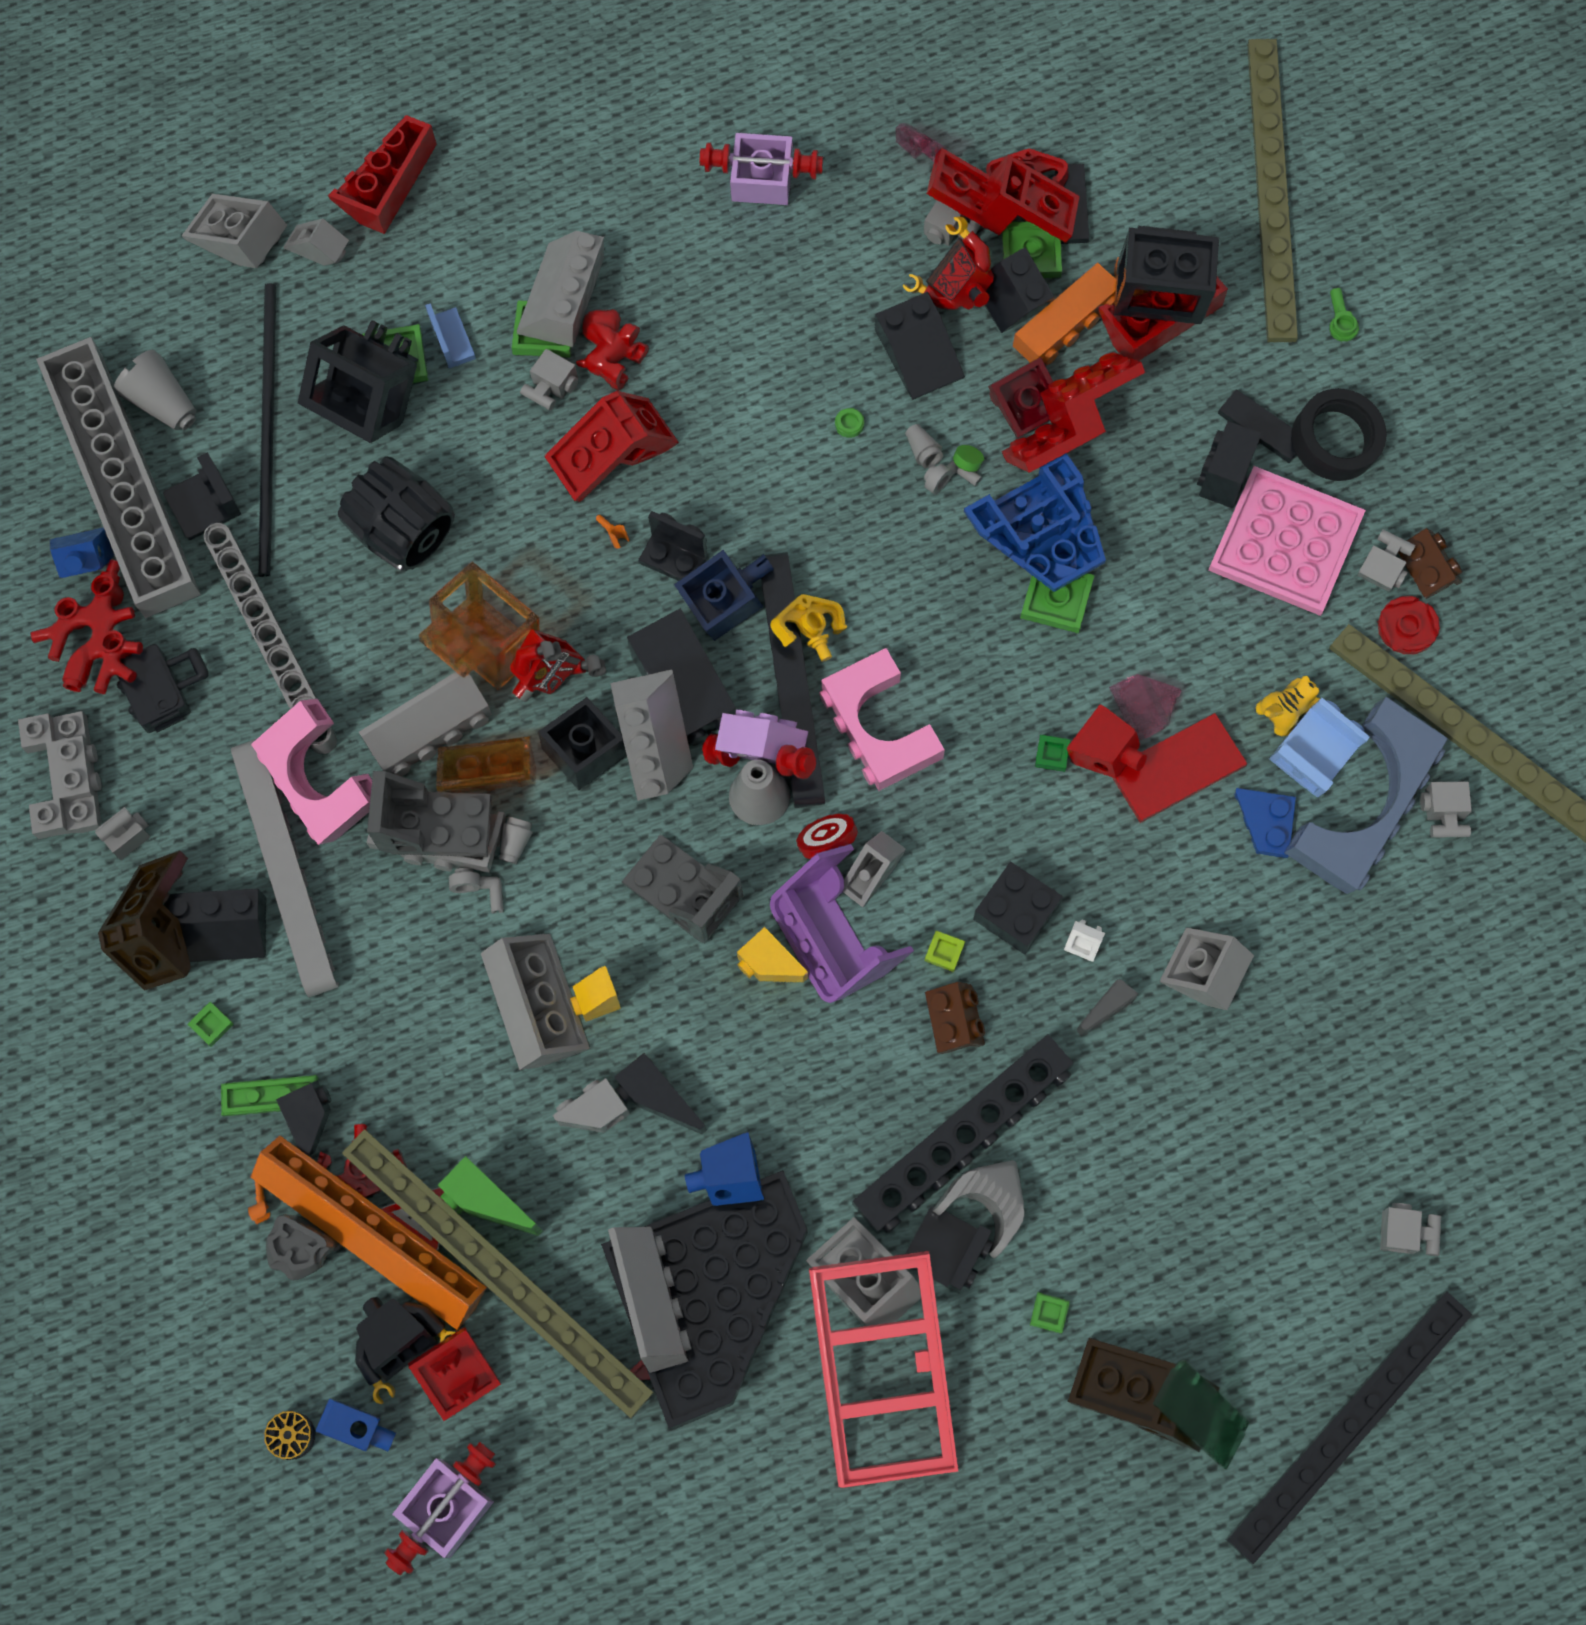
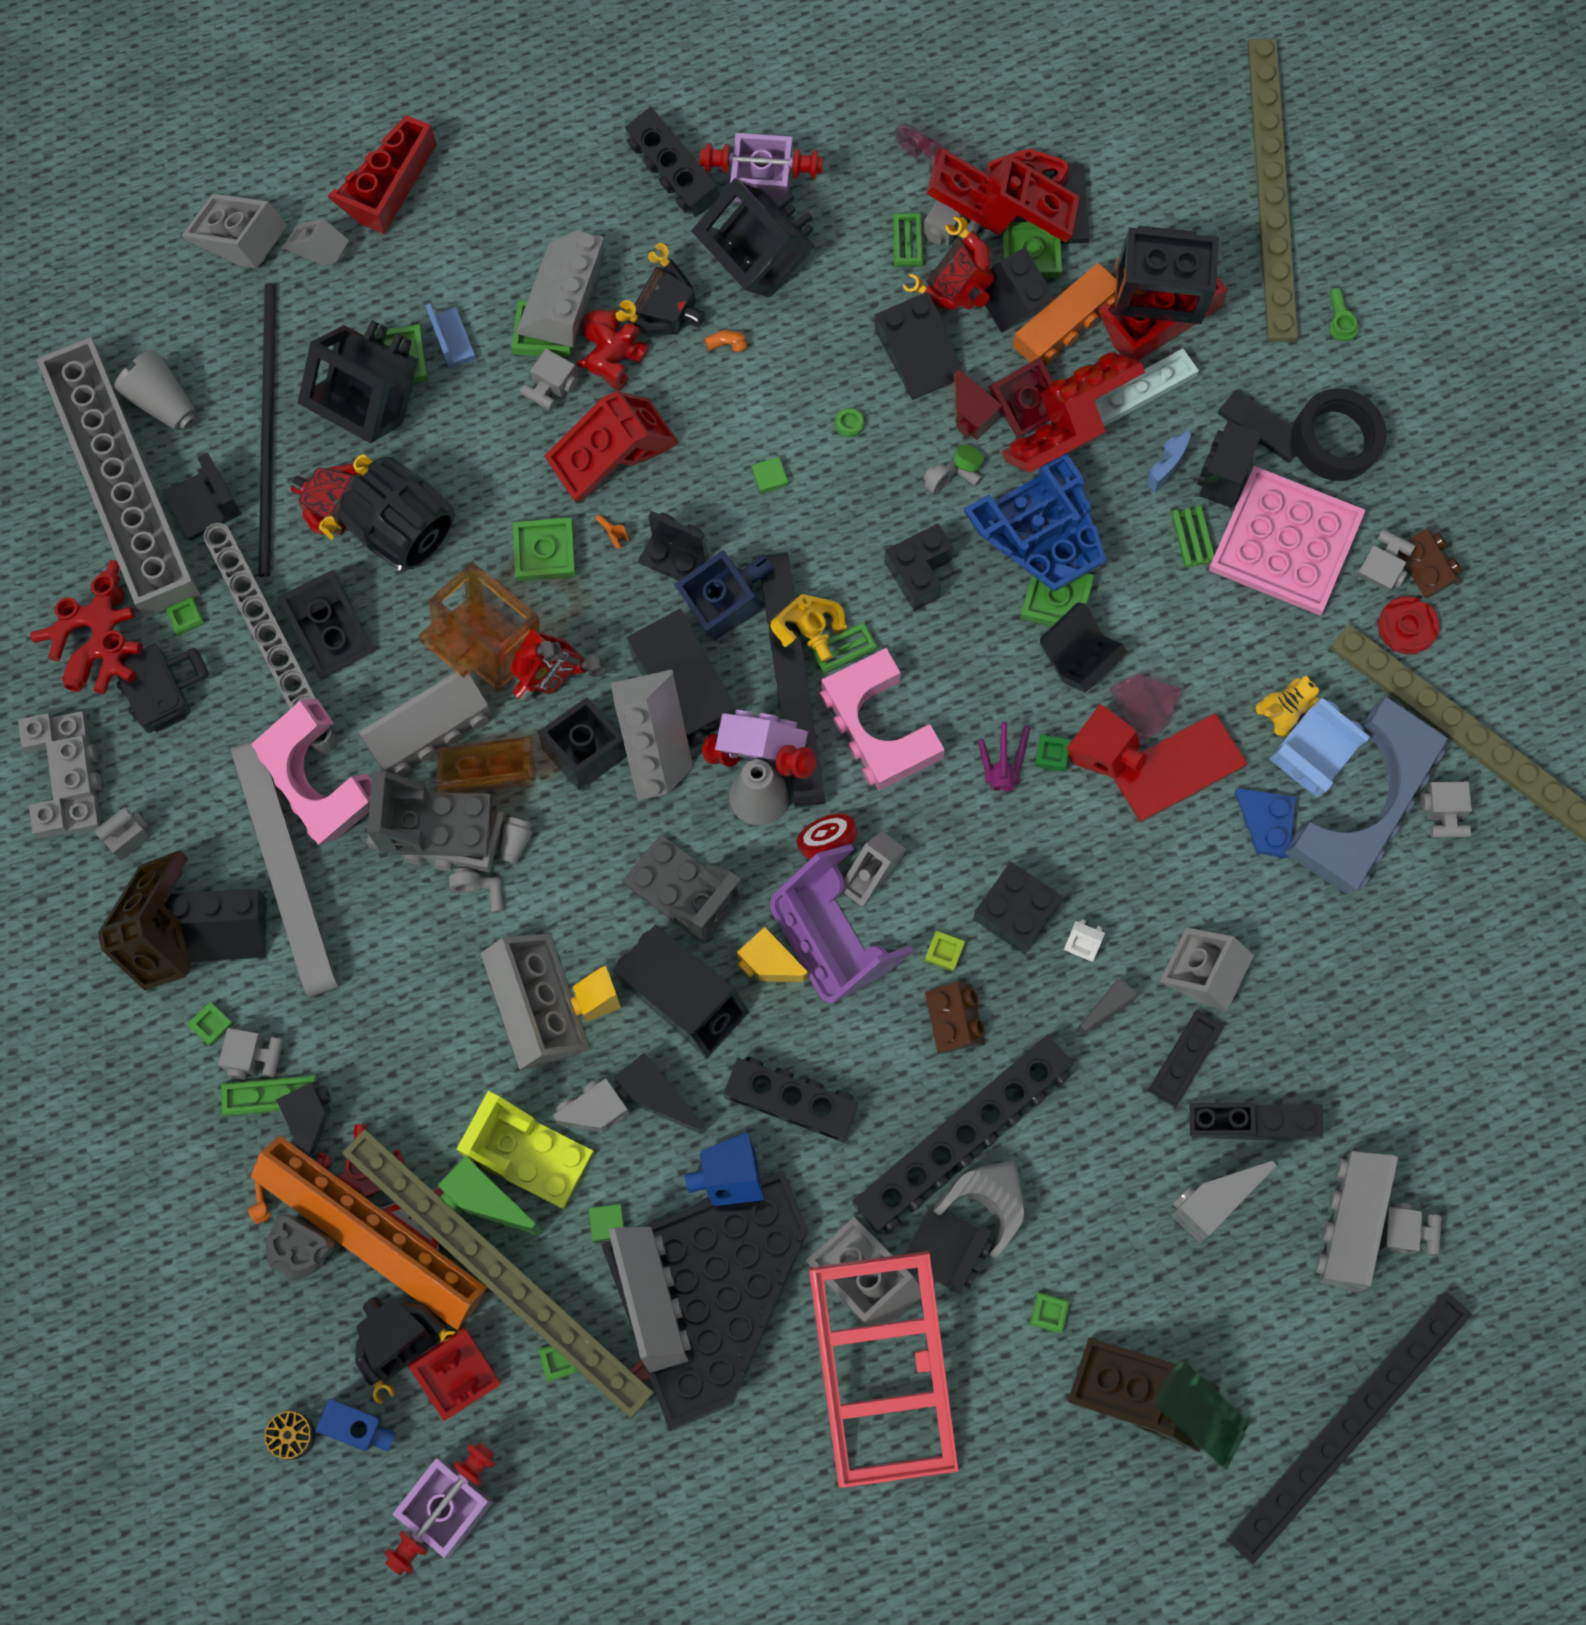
(79, 552): blue torso -> none
(185, 616): none -> bright green tile
(244, 1051): none -> light grey brick
(323, 493): none -> torso
(326, 623): none -> black slope
(524, 1151): none -> neon yellow bracket
(544, 549): none -> bright green plate
(554, 1364): none -> bright green tile
(603, 1219): none -> bright green tile
(650, 129): none -> black brick
(664, 301): none -> torso
(681, 990): none -> black slope
(724, 337): none -> orange arm
(749, 1071): none -> black brick
(759, 238): none -> black piece
(769, 475): none -> bright green tile
(826, 668): none -> bright green tile
(907, 261): none -> bright green tile
(913, 563): none -> black brick
(924, 447): light grey cone -> none
(973, 407): none -> dark red slope
(1002, 773): none -> magenta plant
(1080, 649): none -> black bracket
(1155, 382): none -> light aqua plate
(1171, 459): none -> medium blue slope
(1185, 1058): none -> black tile
(1187, 514): none -> bright green tile
(1212, 1202): none -> light grey slope
(1256, 1122): none -> black slope
(1356, 1221): none -> light grey slope

